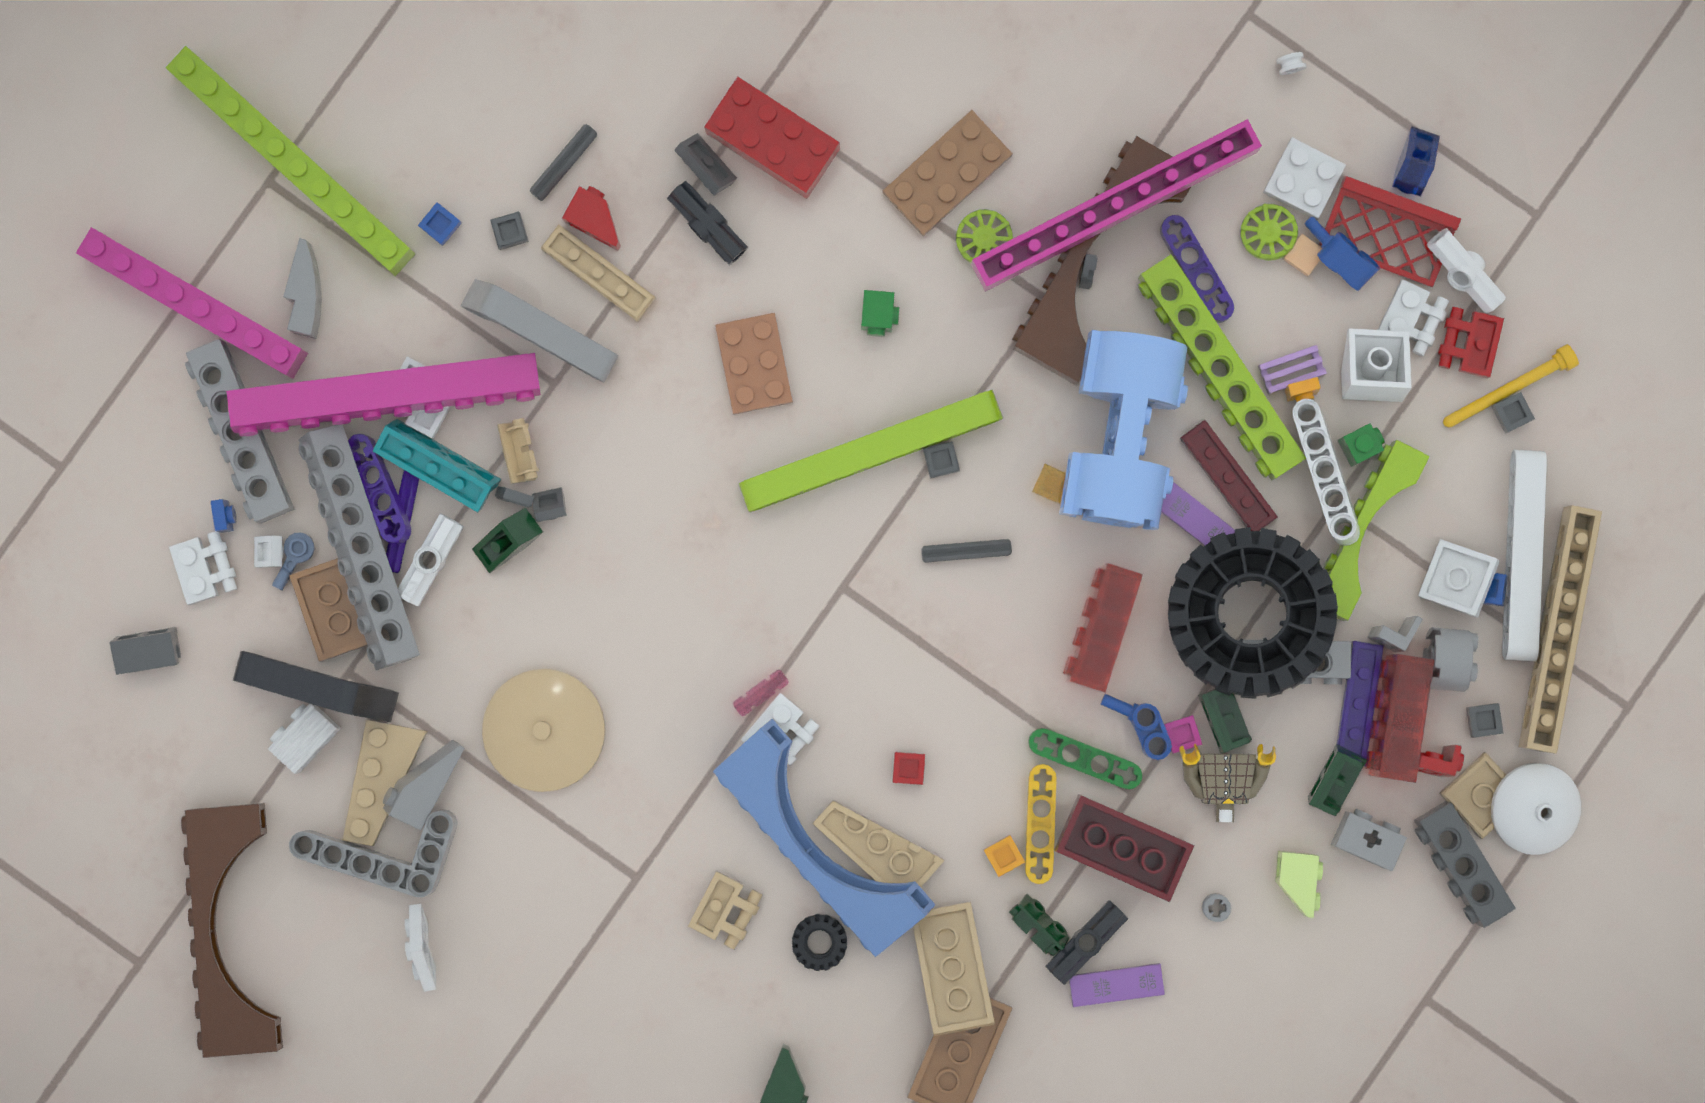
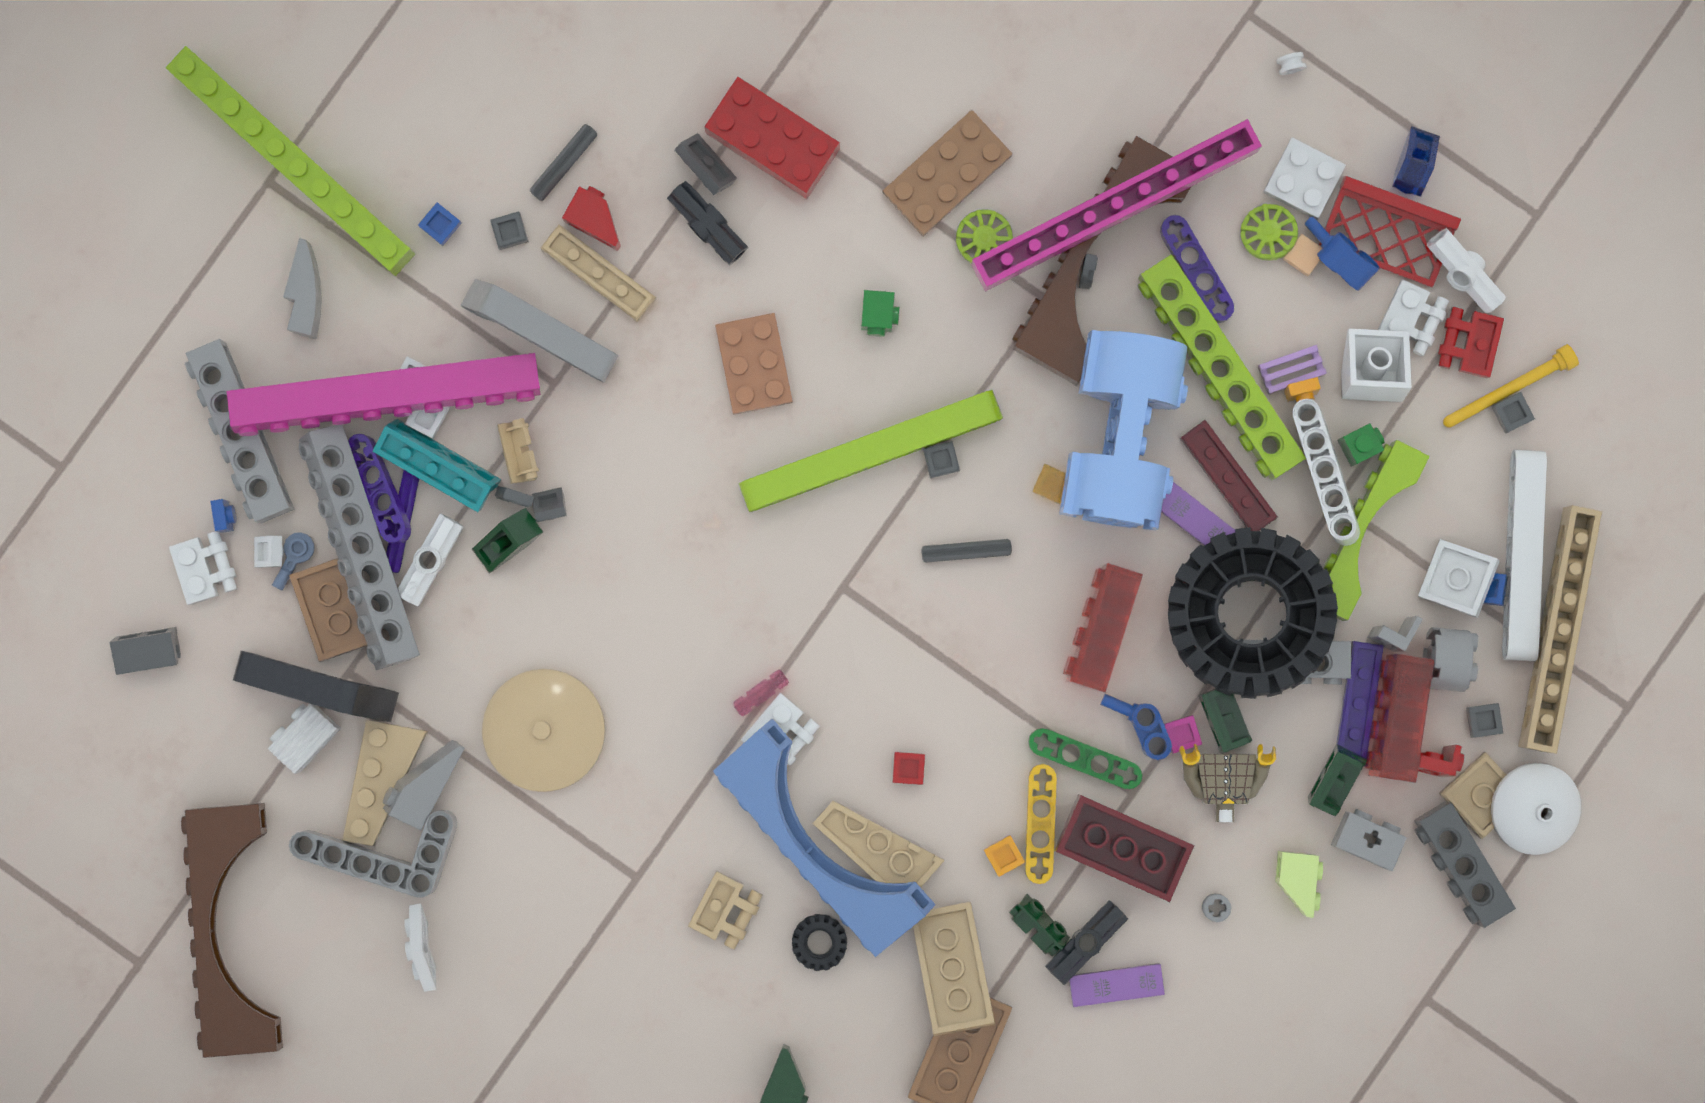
(192, 303): dark pink brick -> none

